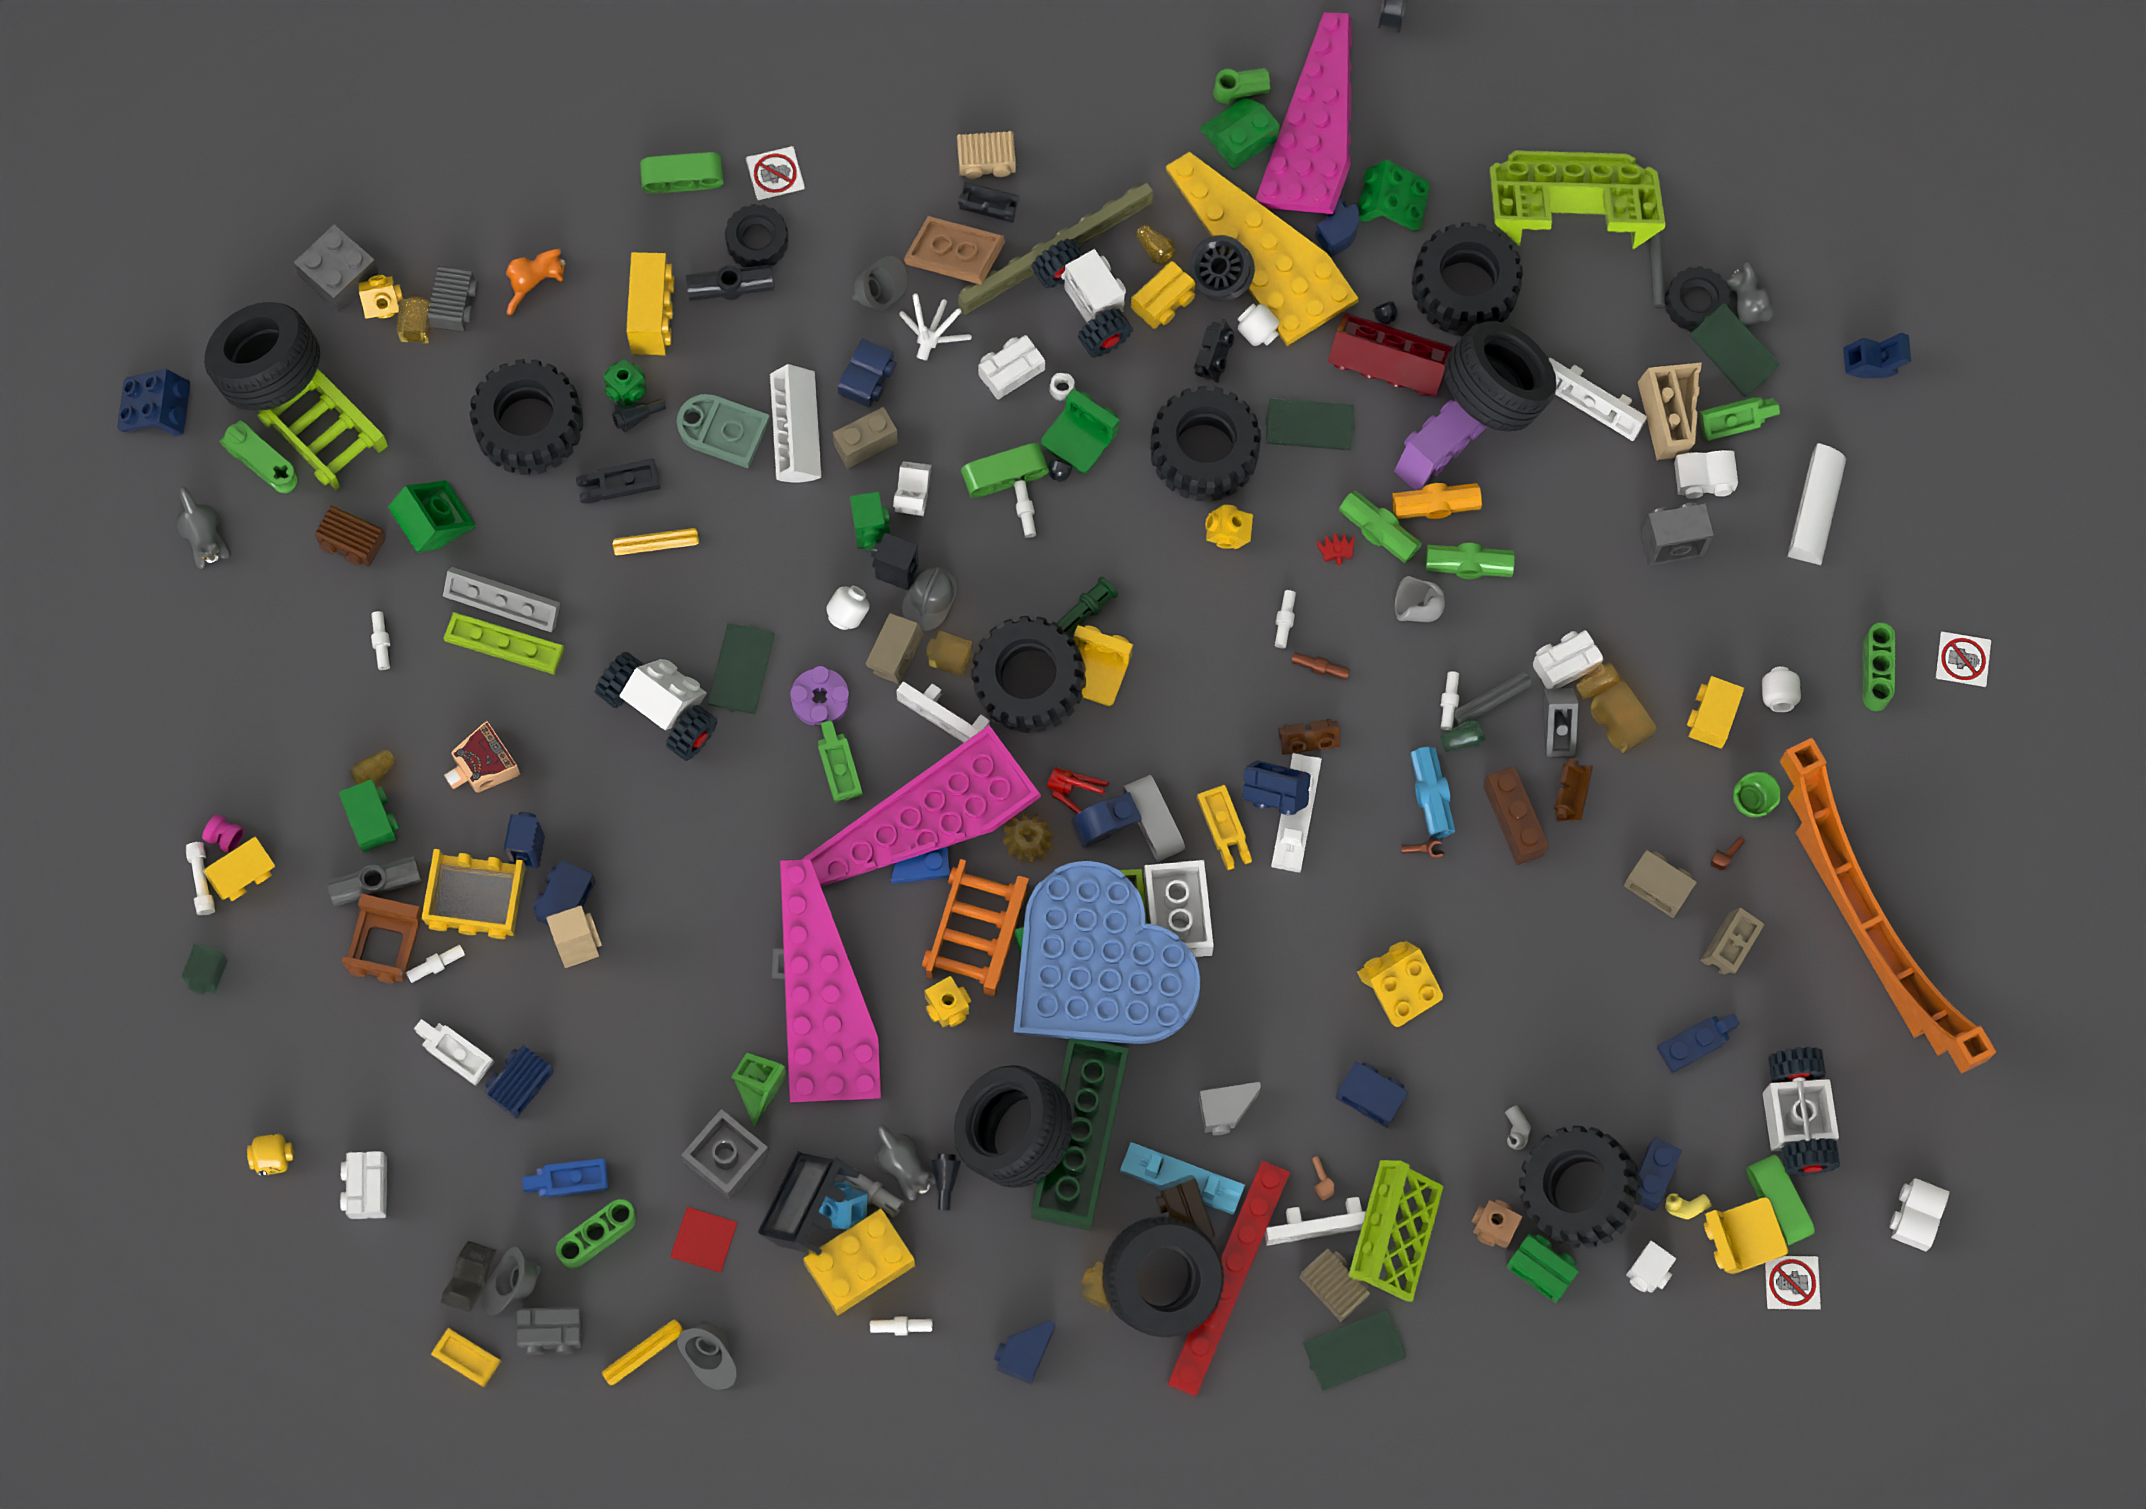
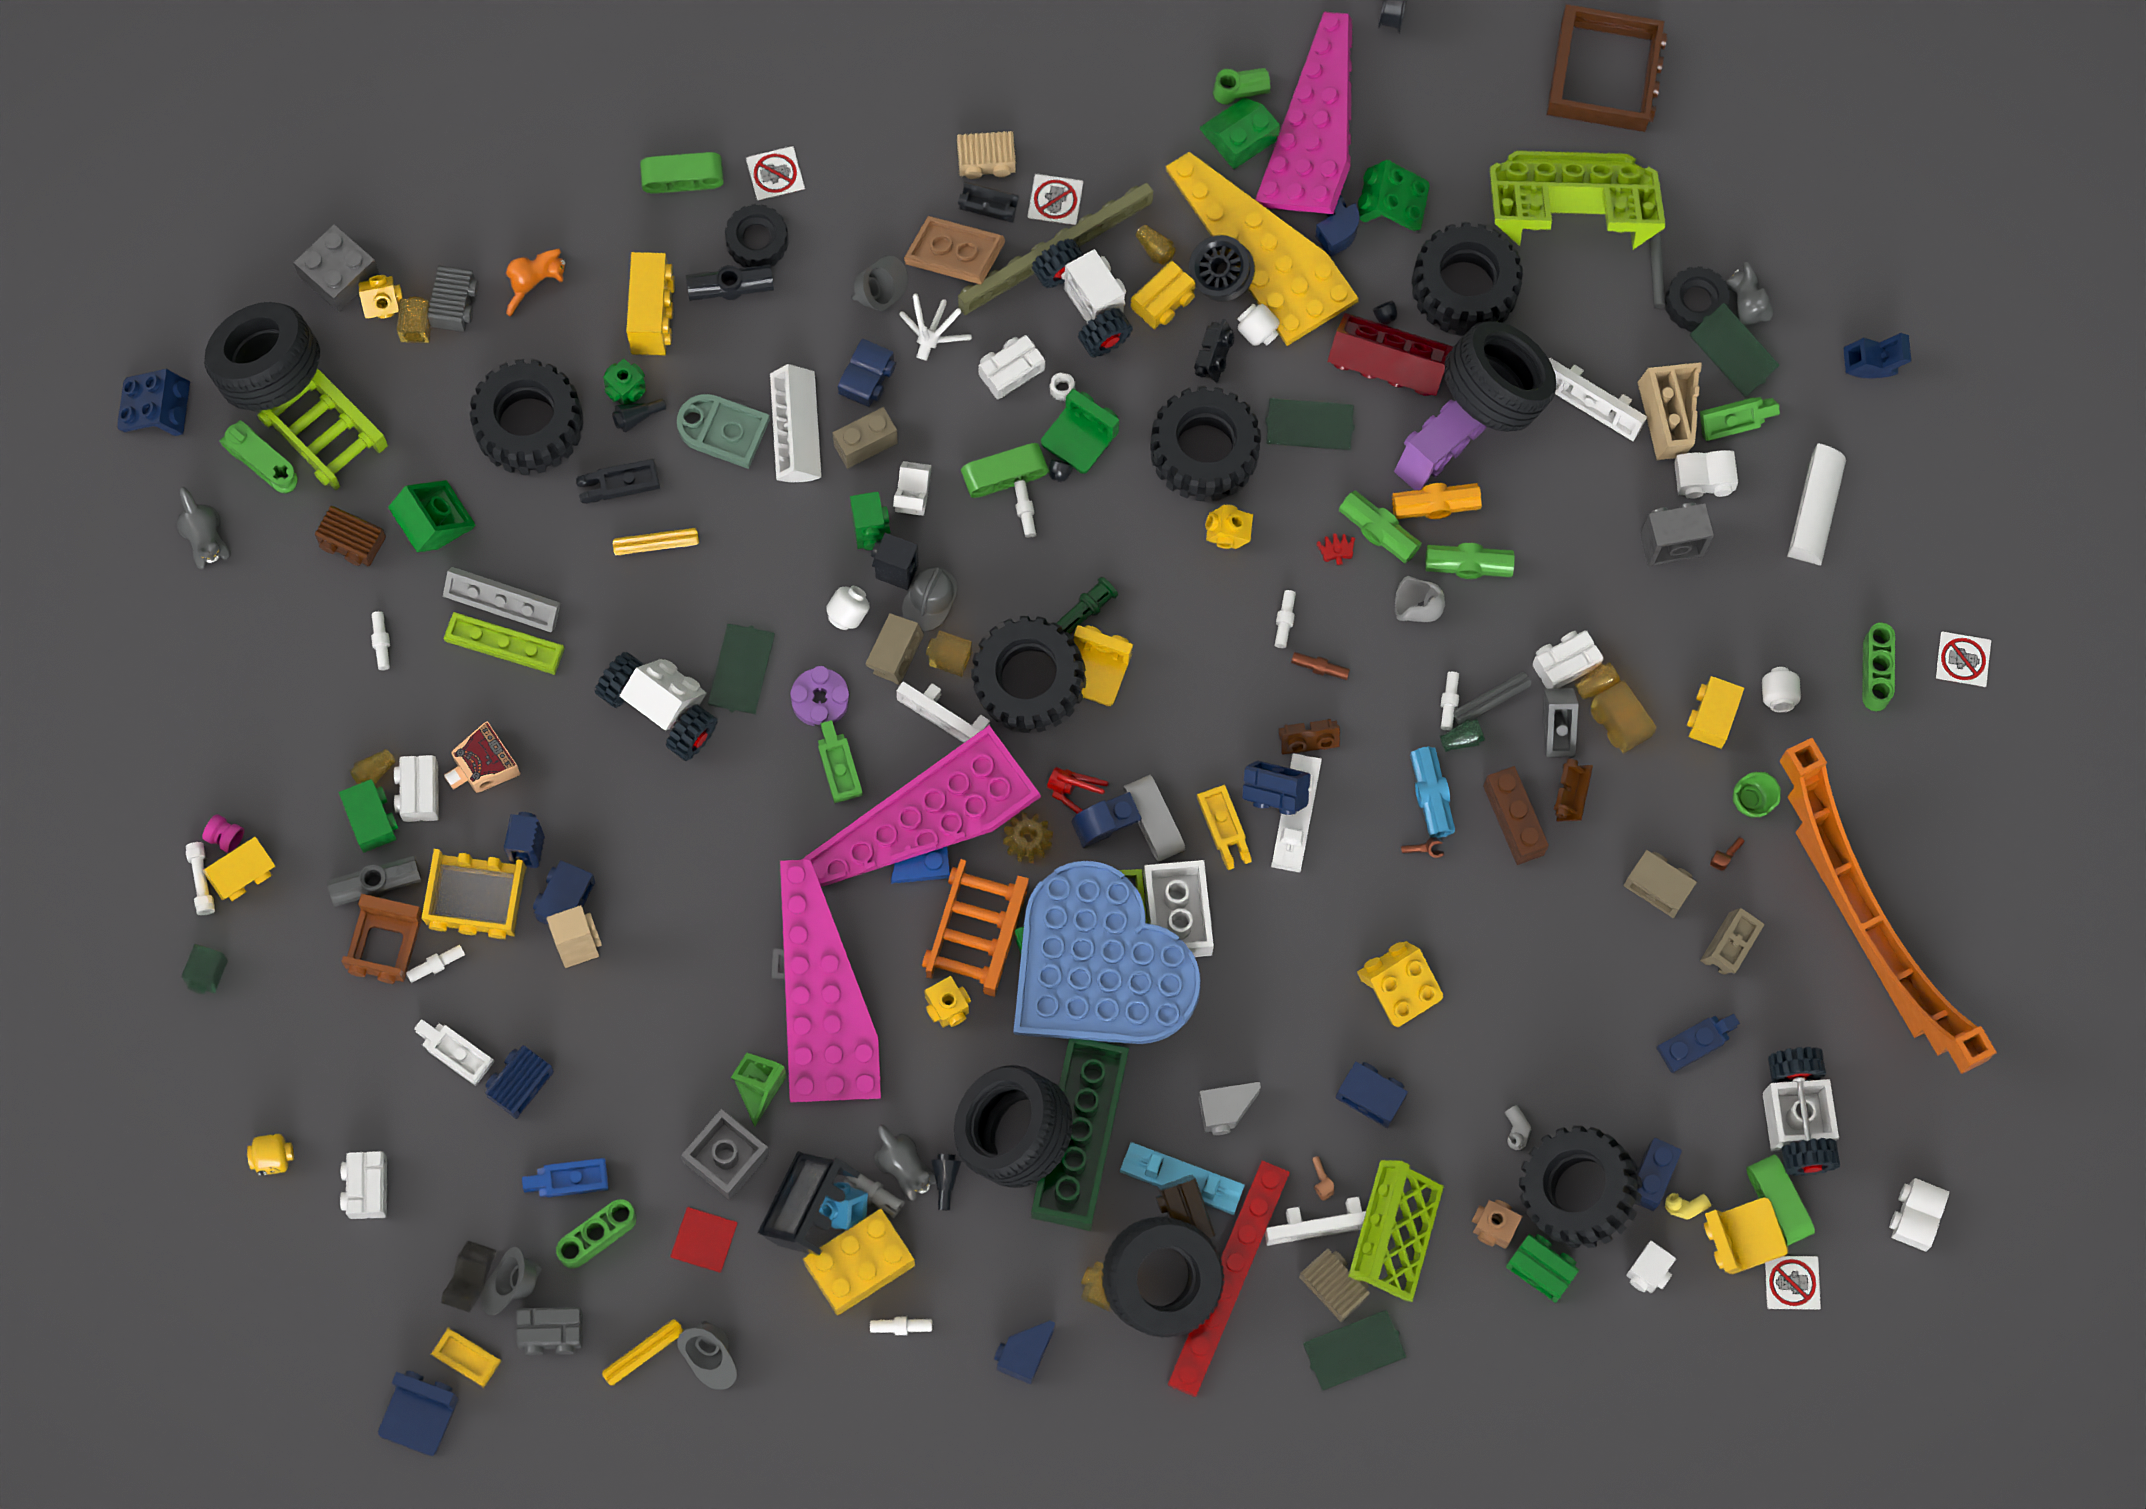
(418, 788): none -> white brick
(418, 1413): none -> dark blue bracket
(1055, 199): none -> sticker
(1615, 24): none -> reddish brown window

